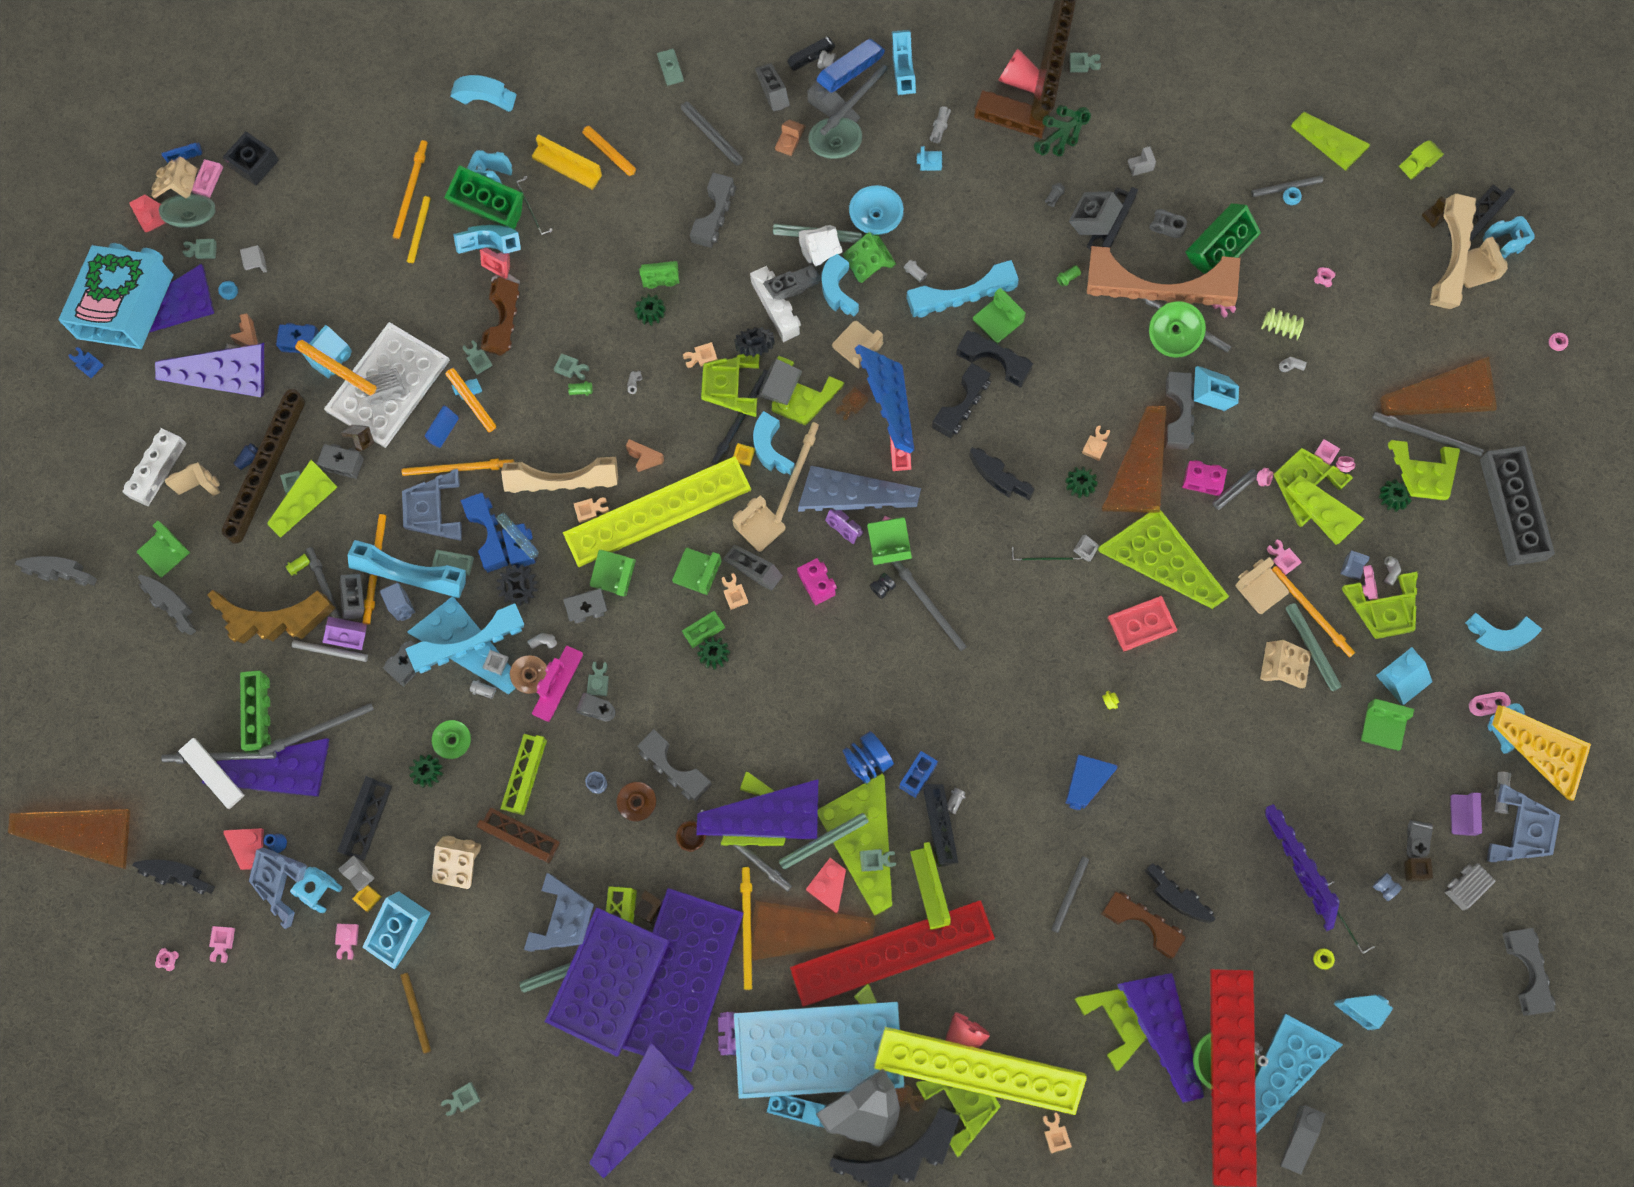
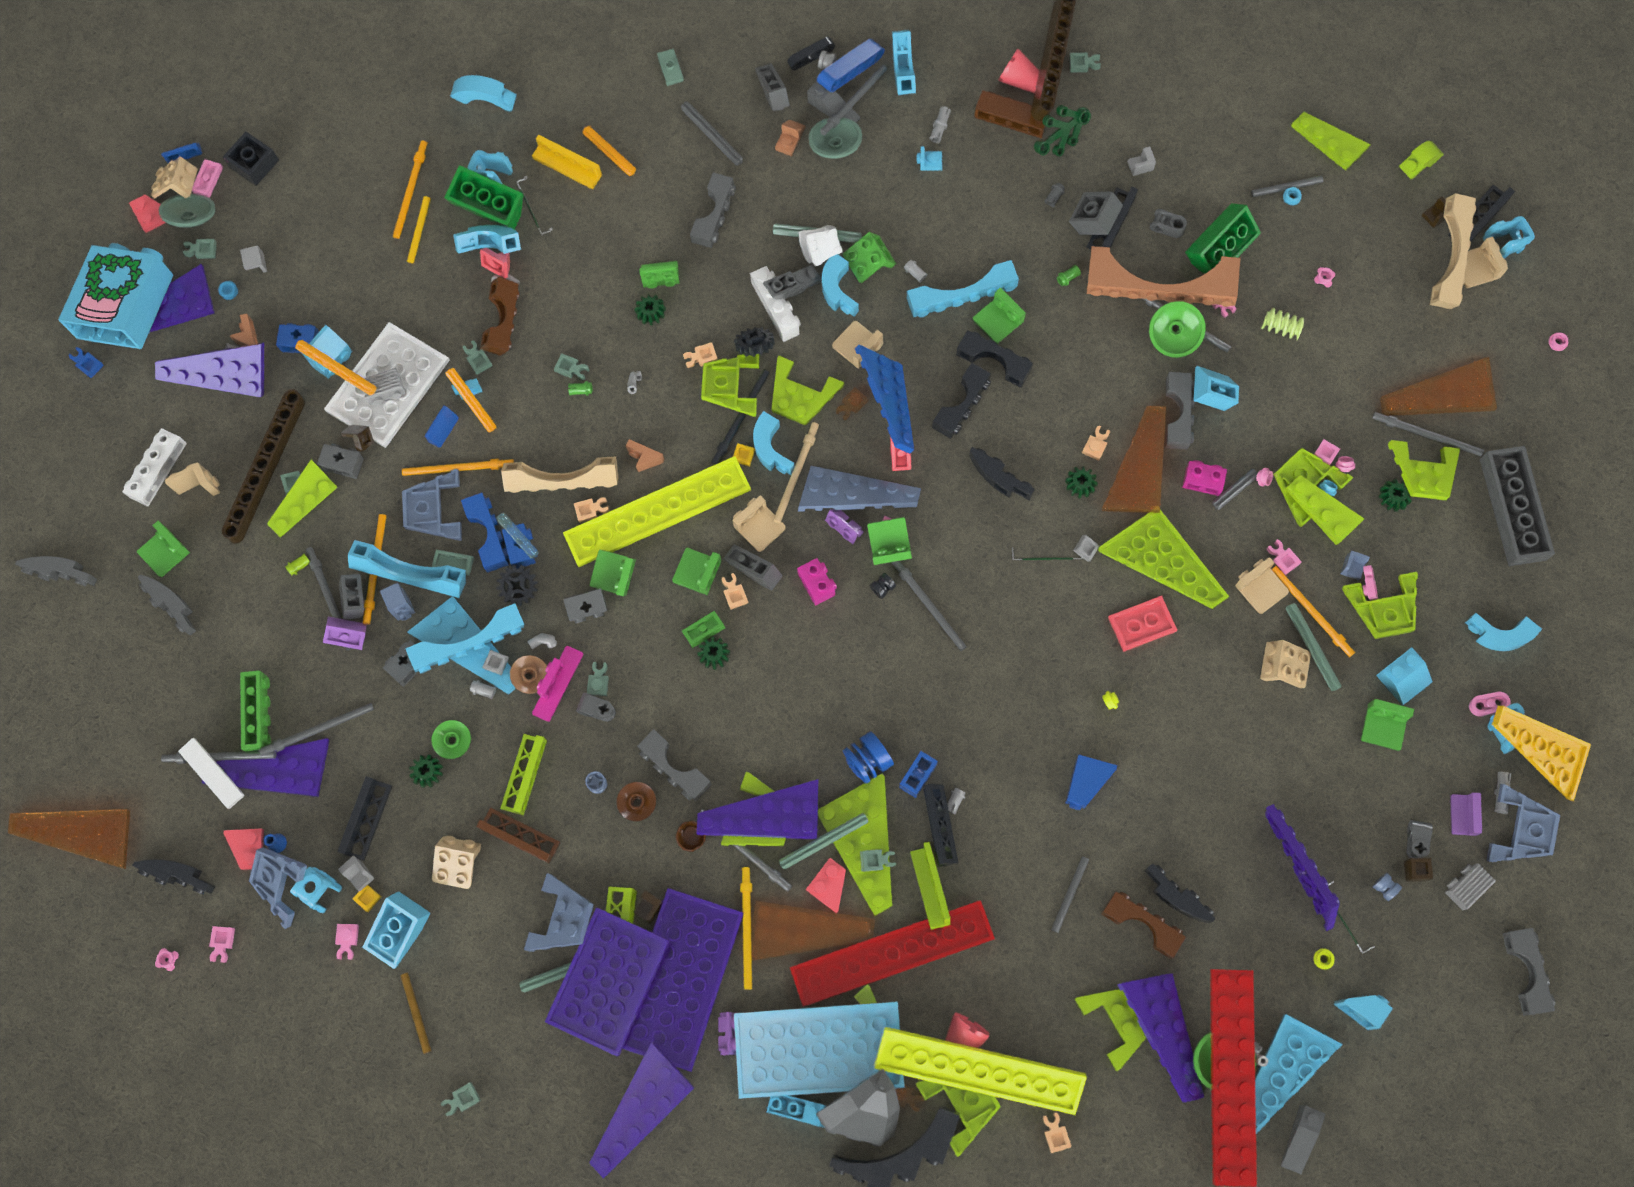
(246, 456): dark blue cone -> none
(296, 620): pearl gold arch -> none
(330, 651): light grey bar -> none
(779, 382): dark grey slope -> none
(876, 201): medium azure dish -> none
(1290, 363): light grey arm -> none
(1329, 487): none -> medium azure plate
(1394, 570): light grey arm -> none

